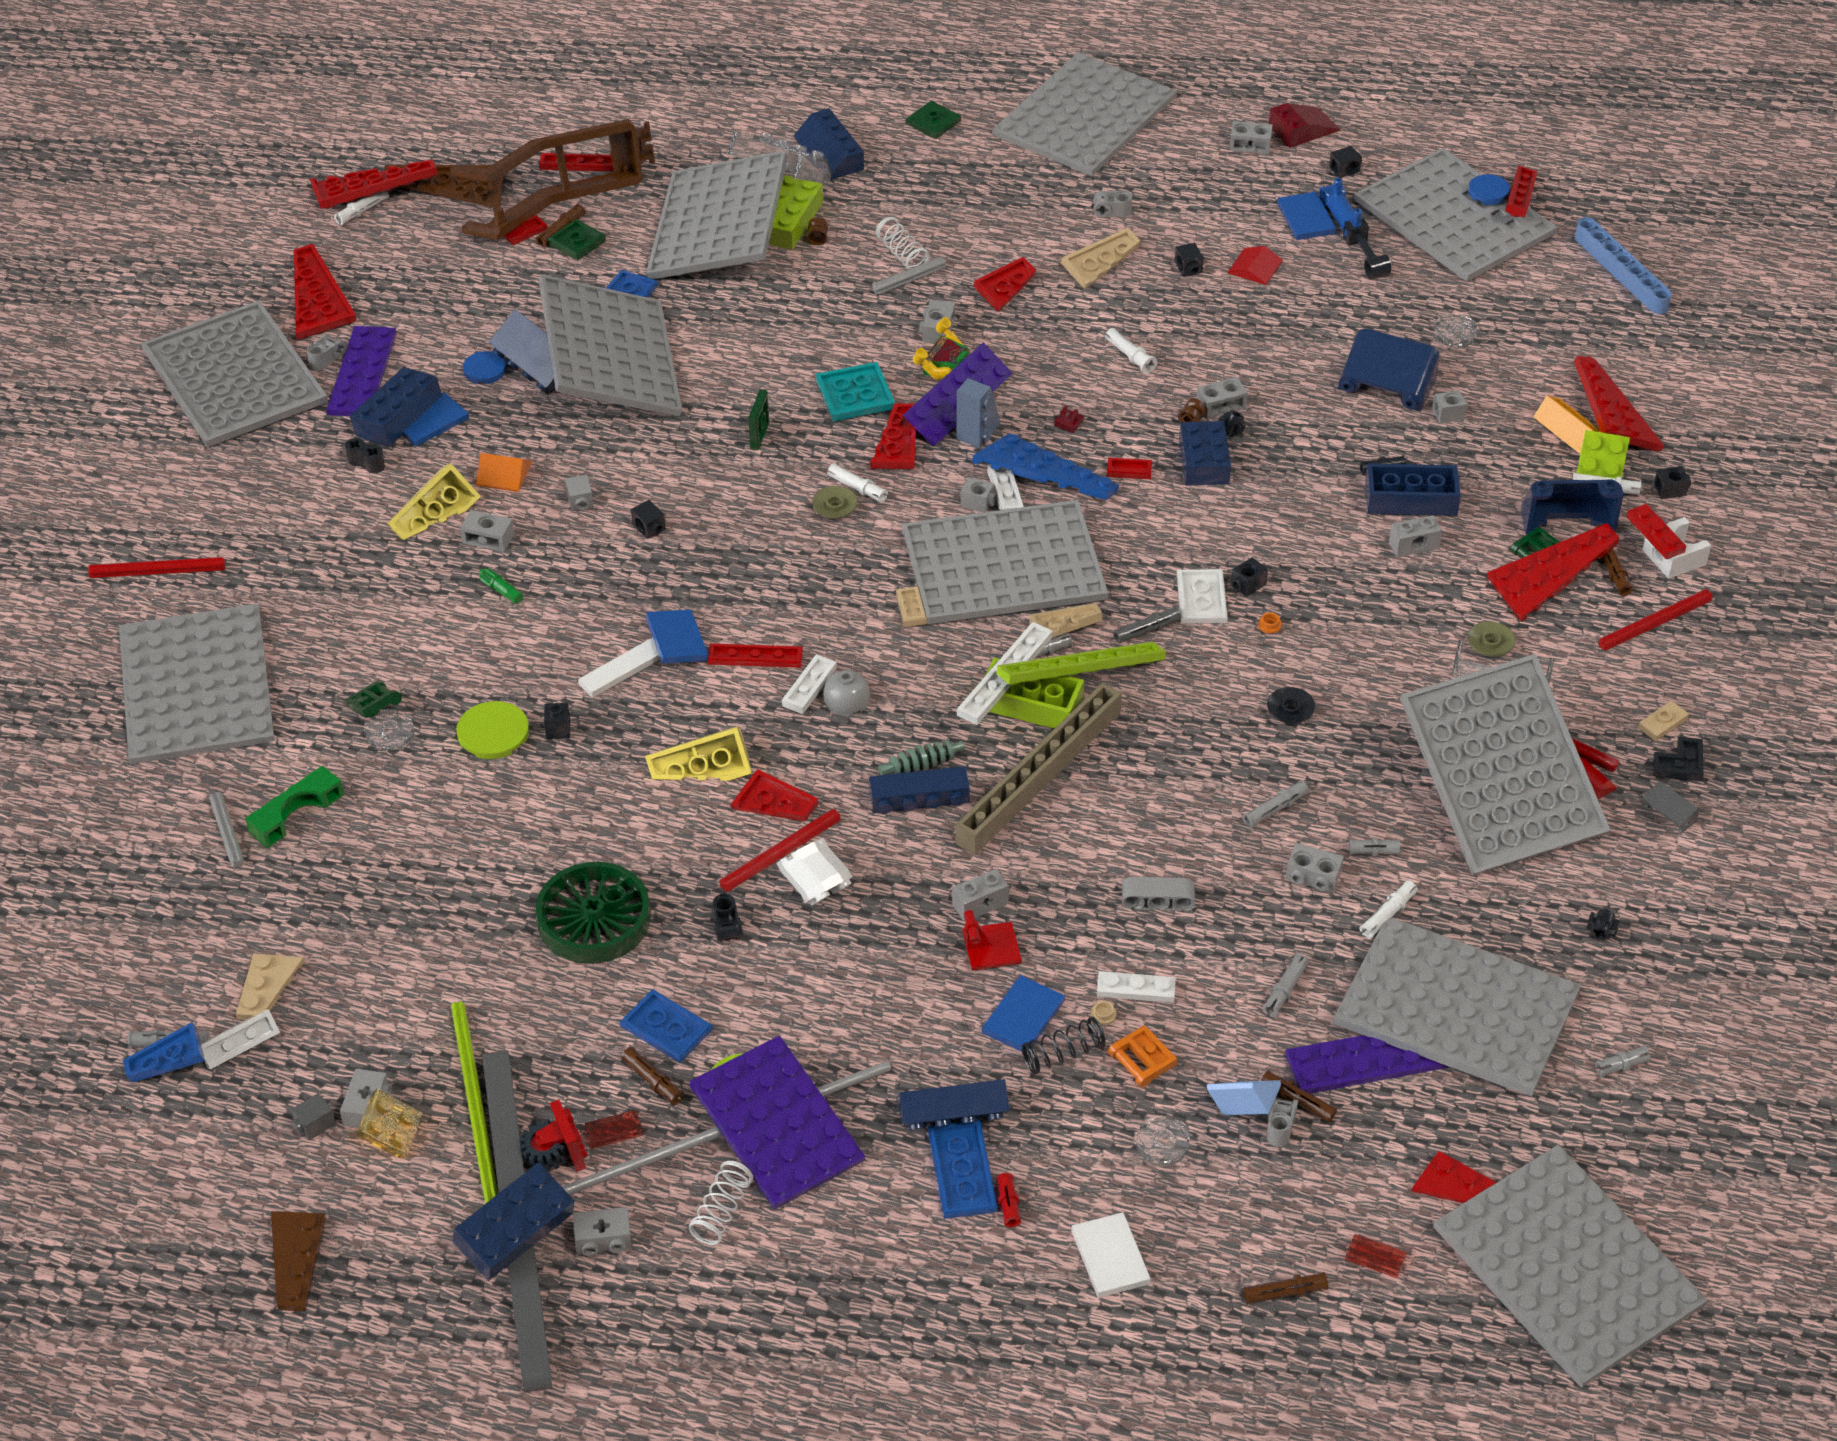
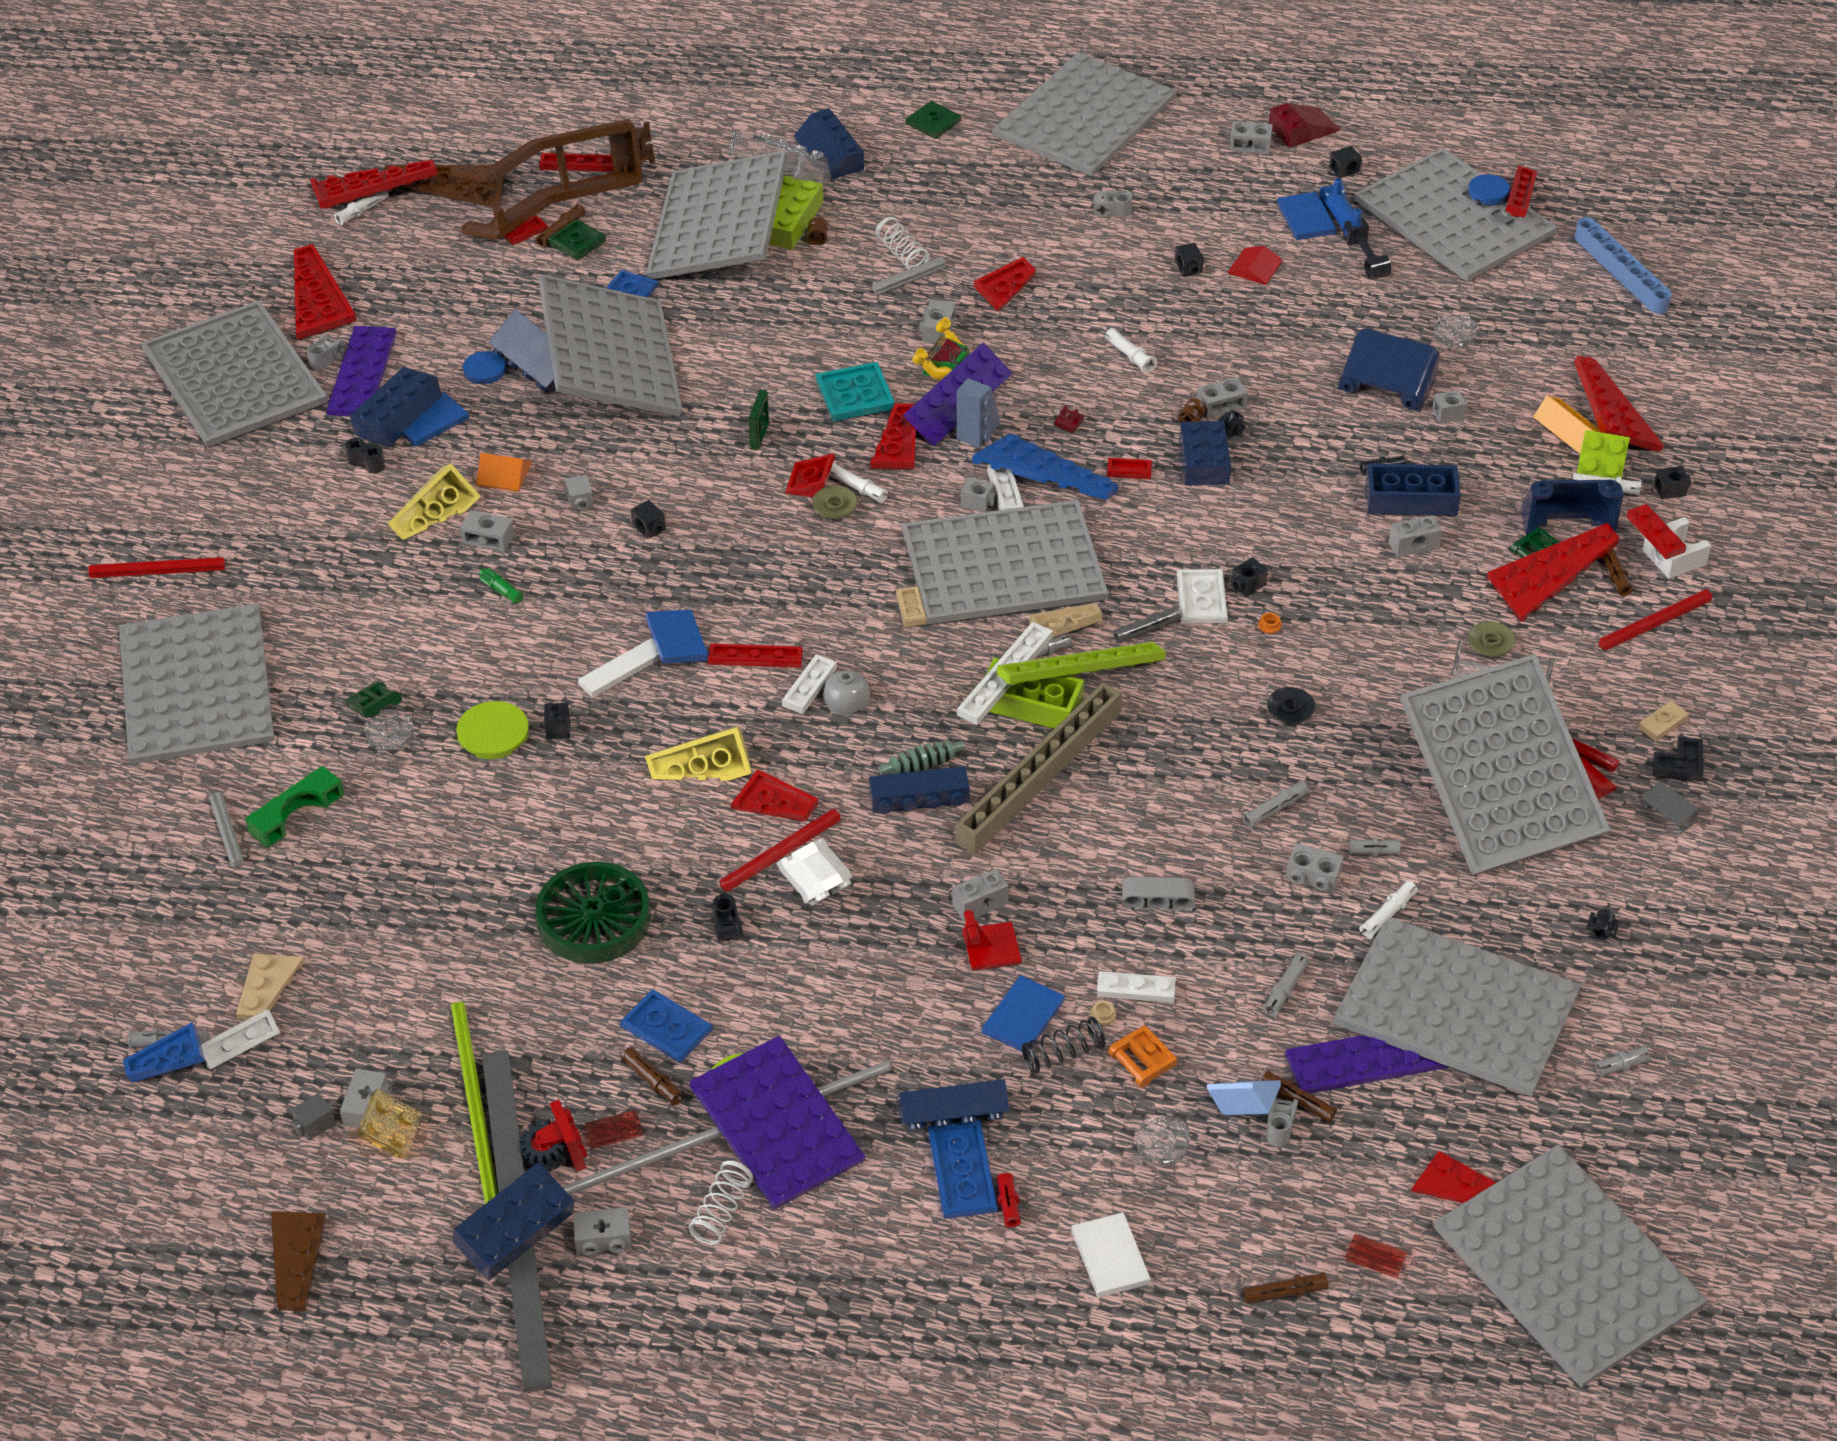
(810, 475): none -> red slope
(1100, 257): tan wing -> none

